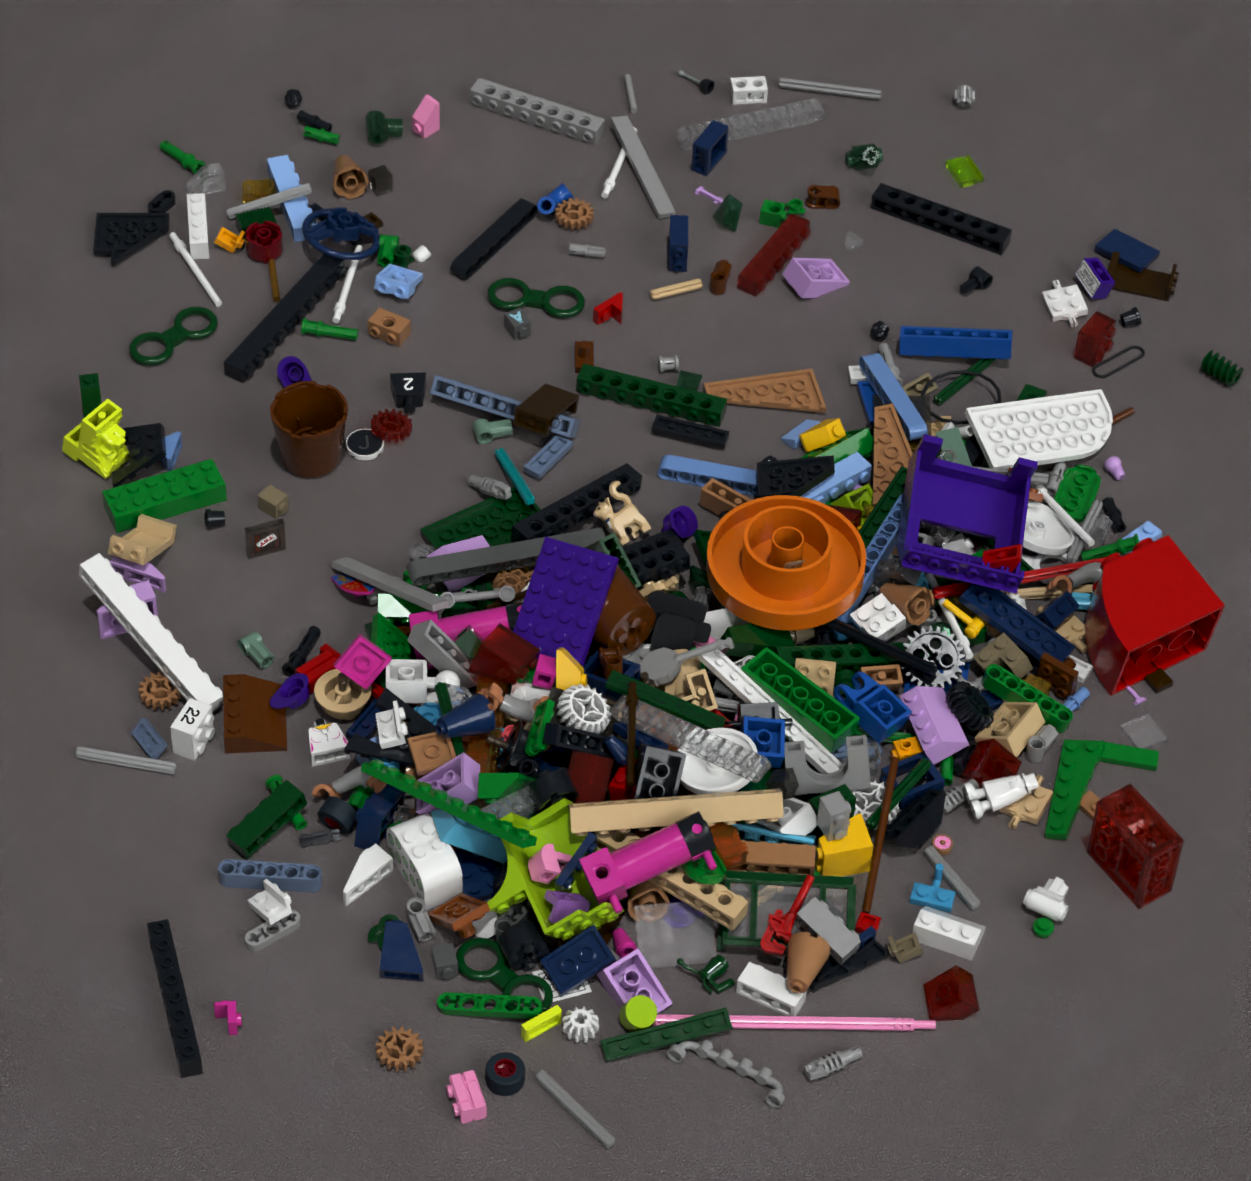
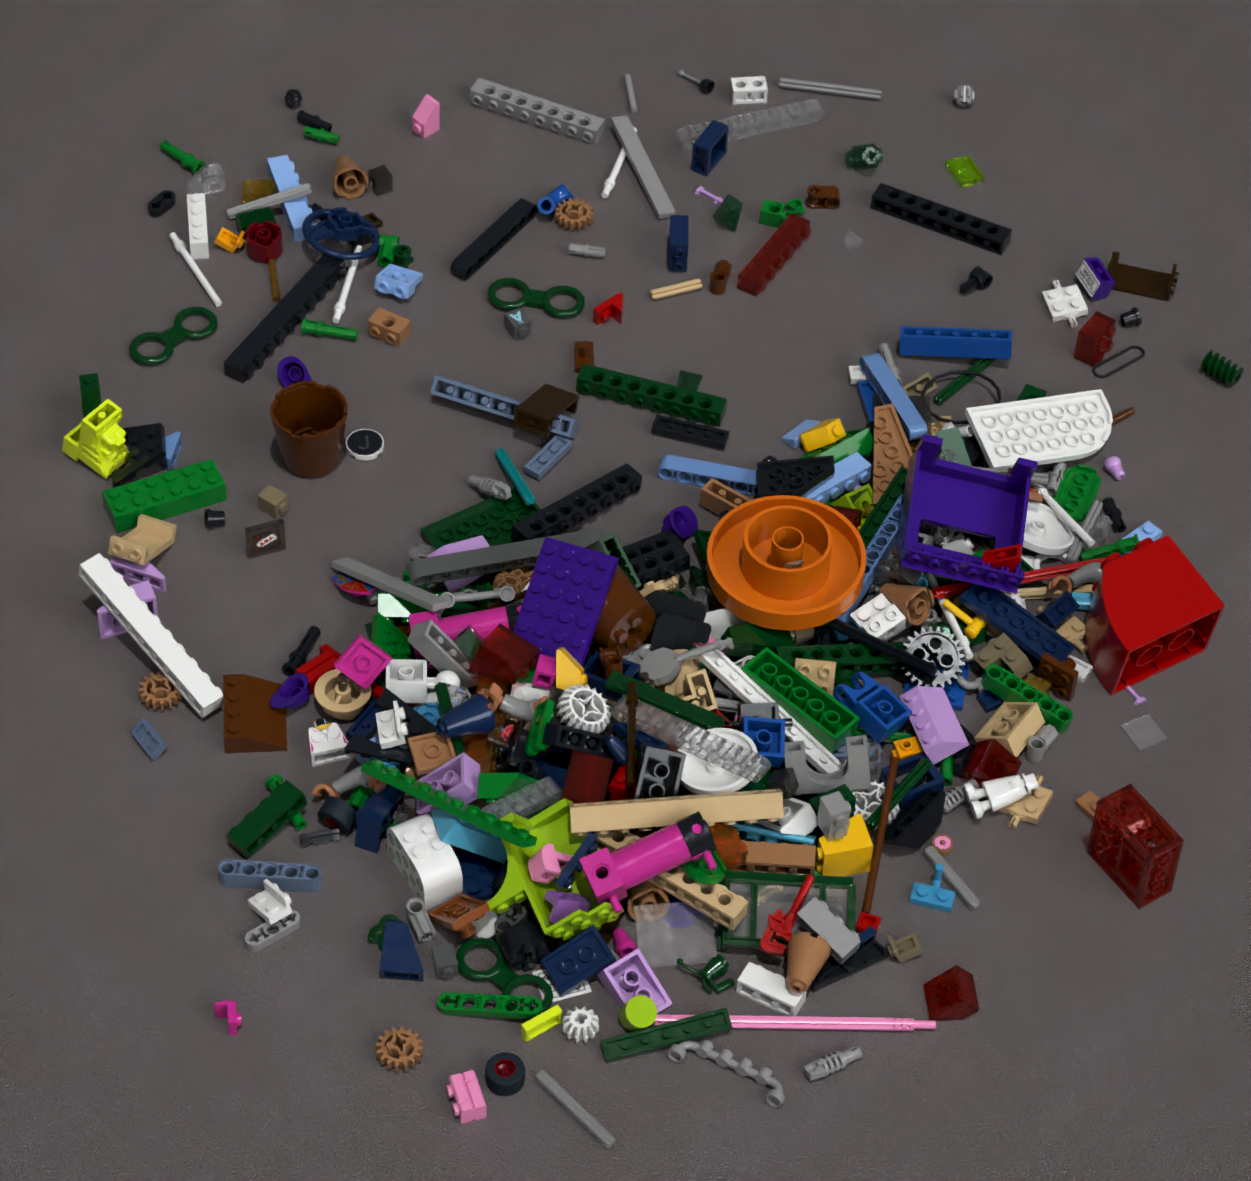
(126, 760): light grey axle -> none
(127, 233): black wing -> none
(174, 998): black brick -> none
(192, 729): white brick -> none
(254, 647): sand green piece -> none
(369, 870): white slope -> none
(381, 128): clear green piece -> none
(391, 425): clear red gear -> none
(408, 390): black torso -> none
(421, 254): white piece -> none
(486, 431): sand green piece -> none
(552, 788): black brick -> none
(626, 517): tan animal -> none
(674, 366): light grey bush -> none
(779, 390): medium nougat wing -> none
(814, 276): lavender slope -> none
(879, 330): black plate -> none
(887, 674): medium nougat brick -> none
(948, 932): white slope -> none
(969, 706): black gear -> none
(1043, 927): green plate -> none
(1048, 900): white piece -> none
(1073, 702): medium blue axle -> none
(1073, 775): green wing -> none
(1130, 756): green tile -> none
(1132, 251): dark blue tile -> none
(1158, 680): dark brown tile -> none

